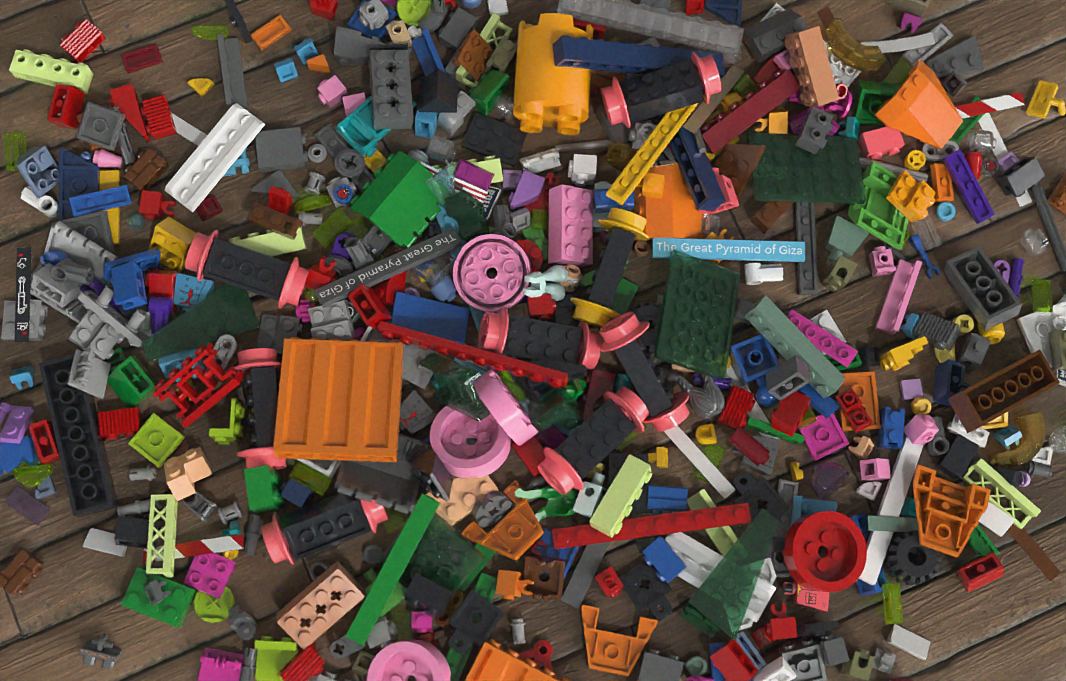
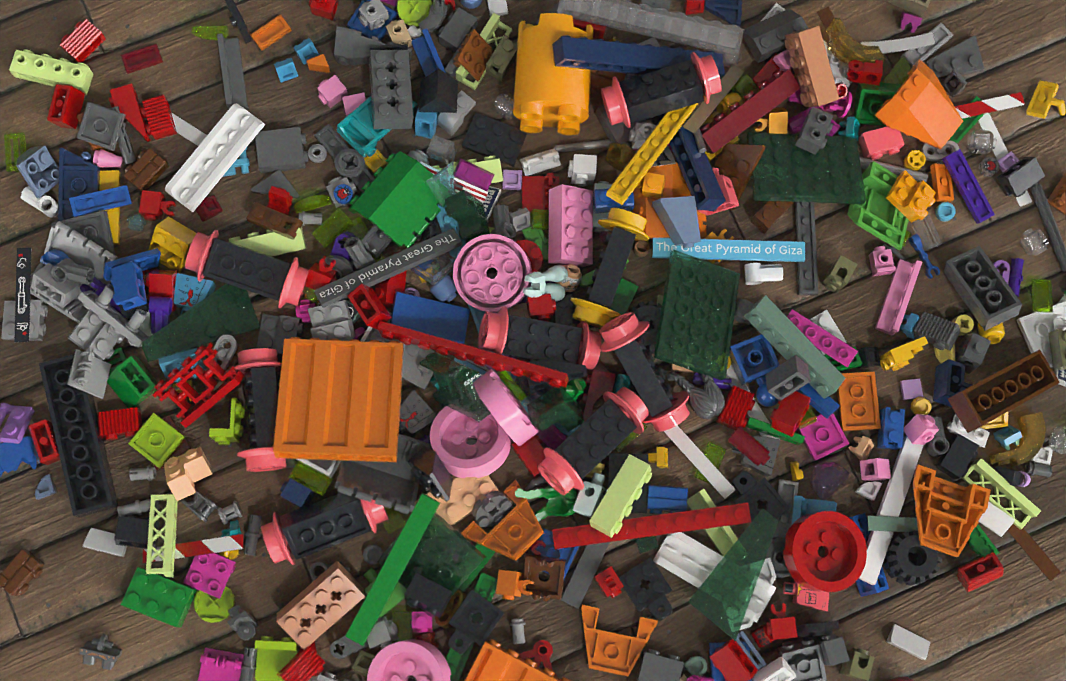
(23, 374): dark azure tile -> none
(27, 505): clear purple plate -> none
(33, 475): clear neon green tile -> none
(154, 592): dark grey tile -> none
(201, 85): yellow tile -> none
(263, 489): green brick -> none
(314, 184): light grey bush -> none
(488, 90): green slope -> none
(528, 190): medium lavender slope -> none
(664, 559): blue brick -> none
(679, 219): none -> sand blue slope
(699, 620): dark green hinge -> none
(706, 434): yellow tile -> none
(710, 224): clear tile -> none
(843, 238): sand green torso -> none
(853, 411): red slope -> none
(865, 72): none -> red leg
(883, 660): light grey tile -> none
(892, 603): clear neon green tile -> none
(908, 508): teal tile -> none
(974, 161): red cone -> none

